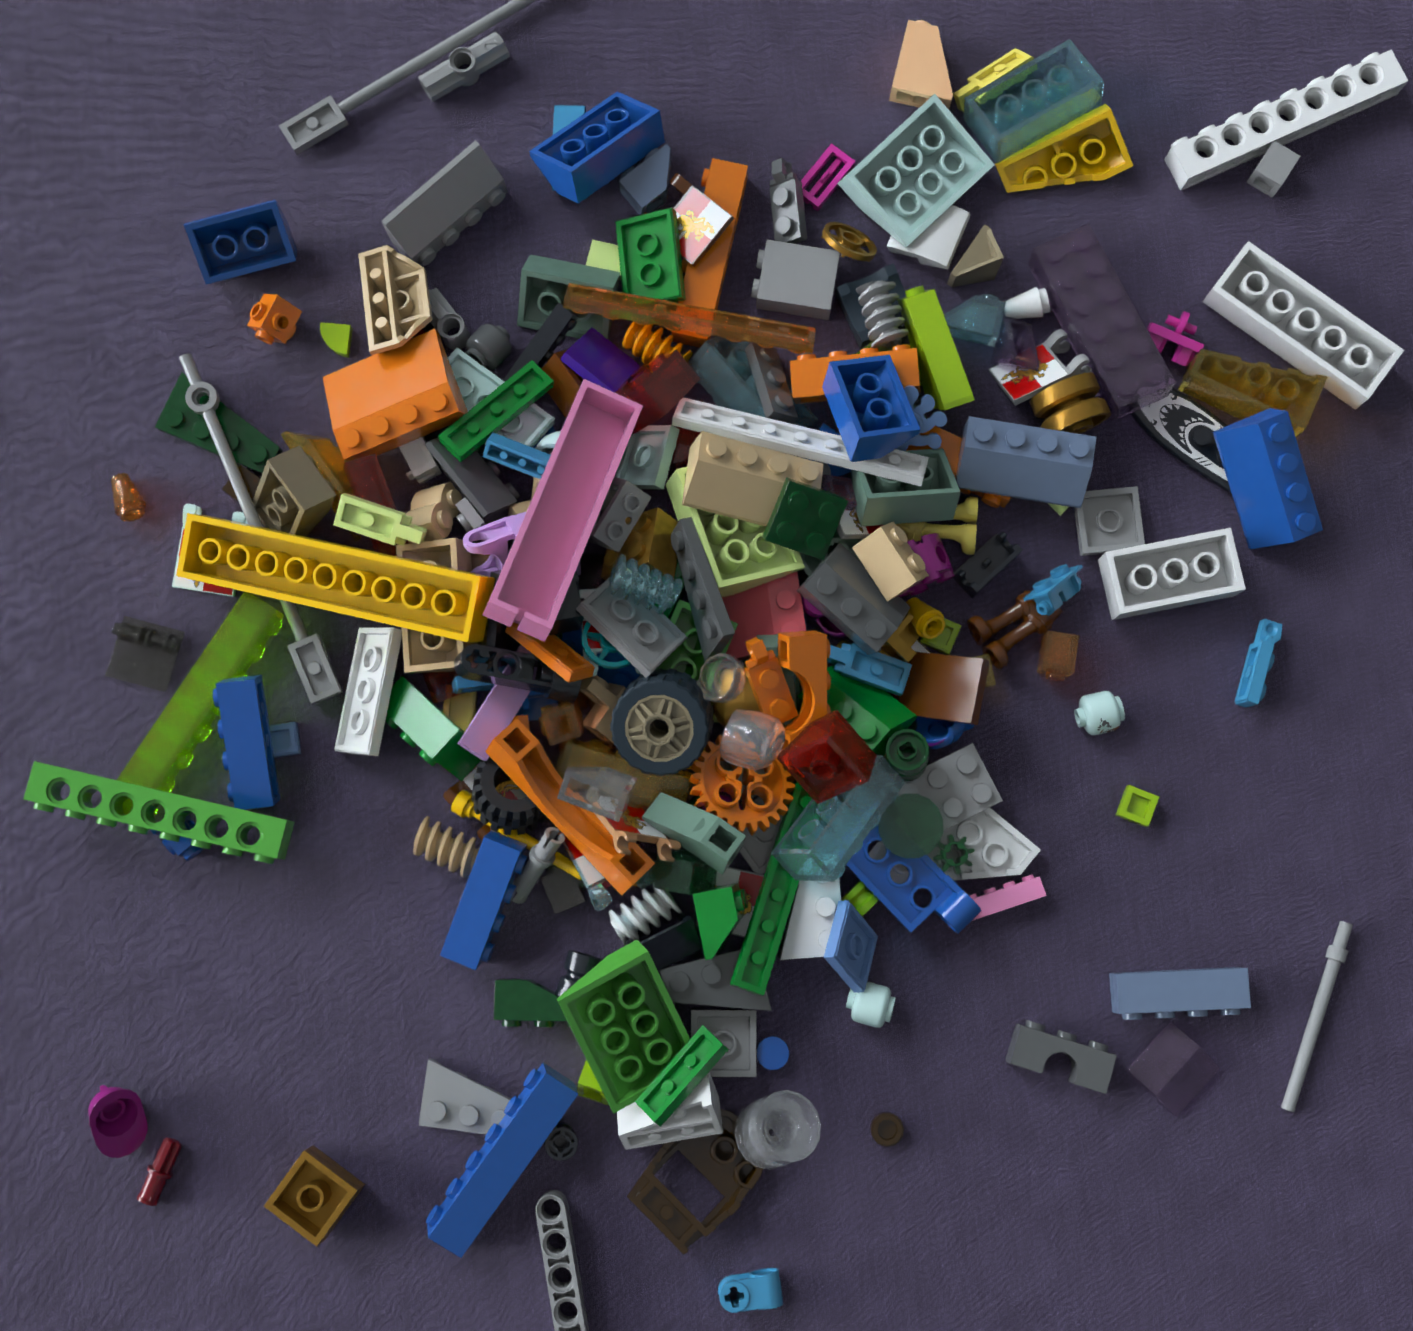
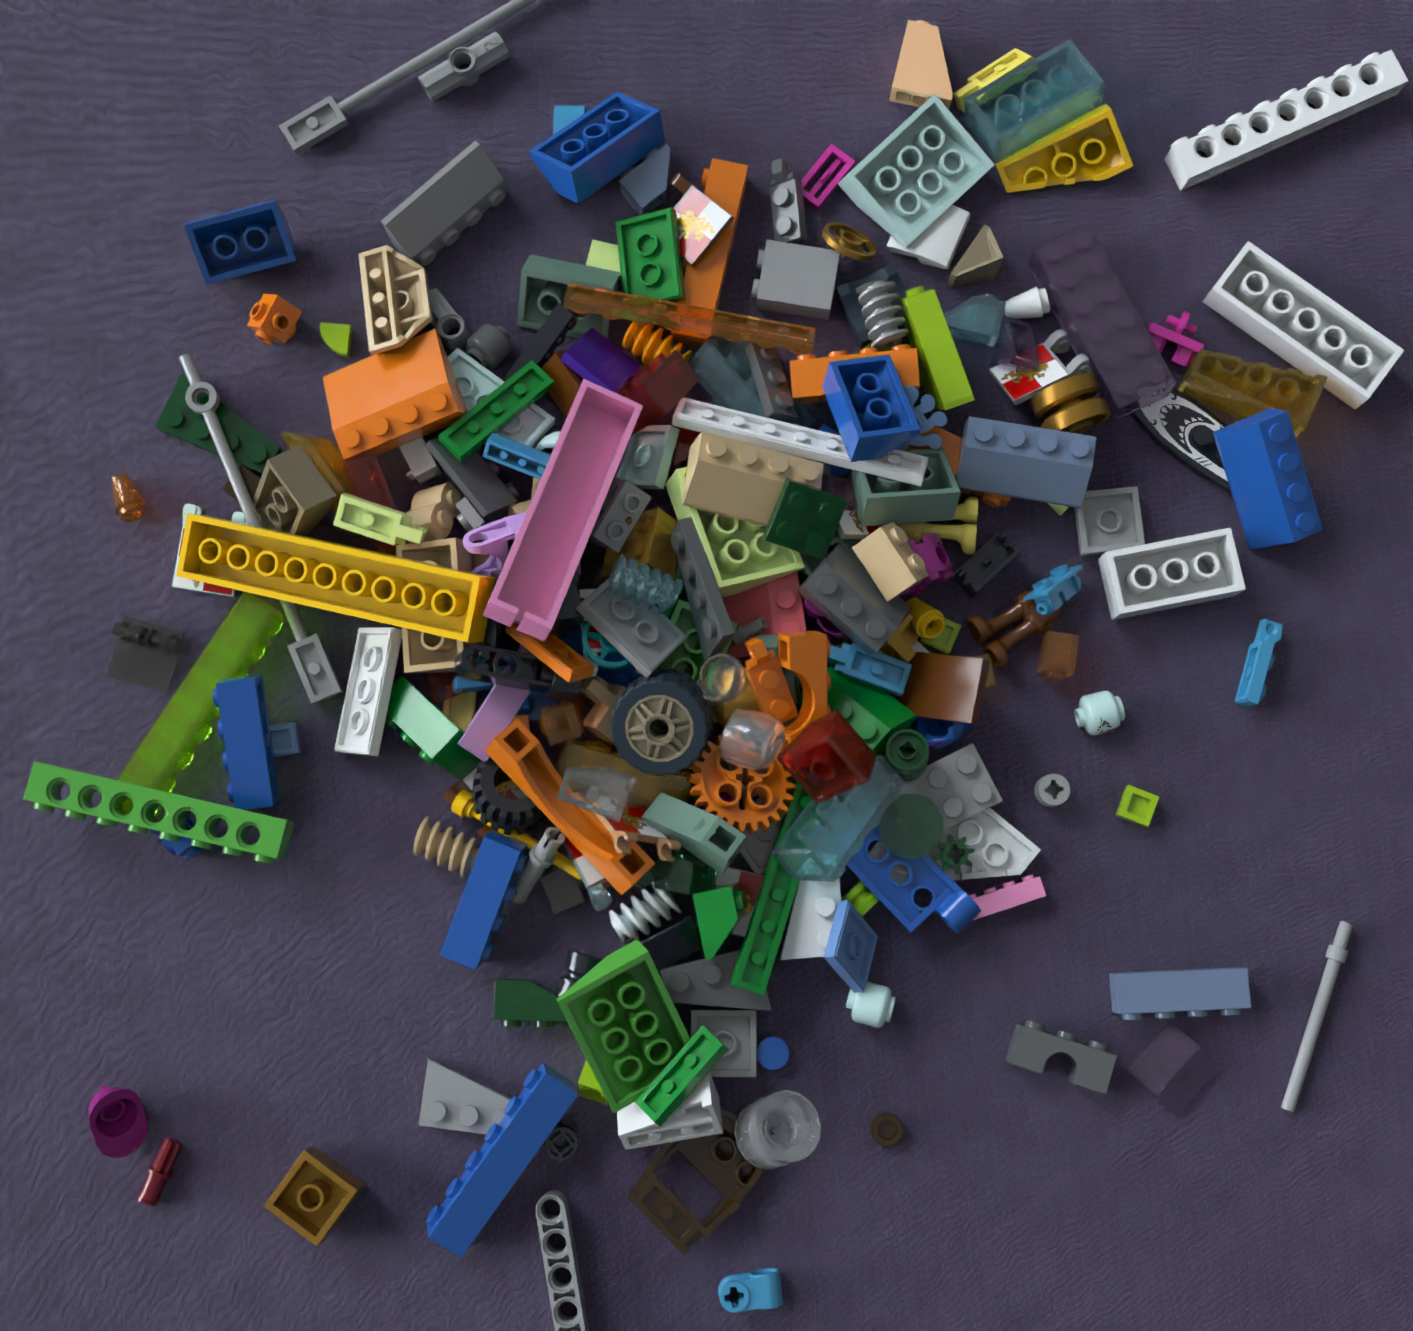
(744, 632): none -> light grey piece
(1045, 791): none -> light grey wheel
(1273, 169): light grey panel -> none

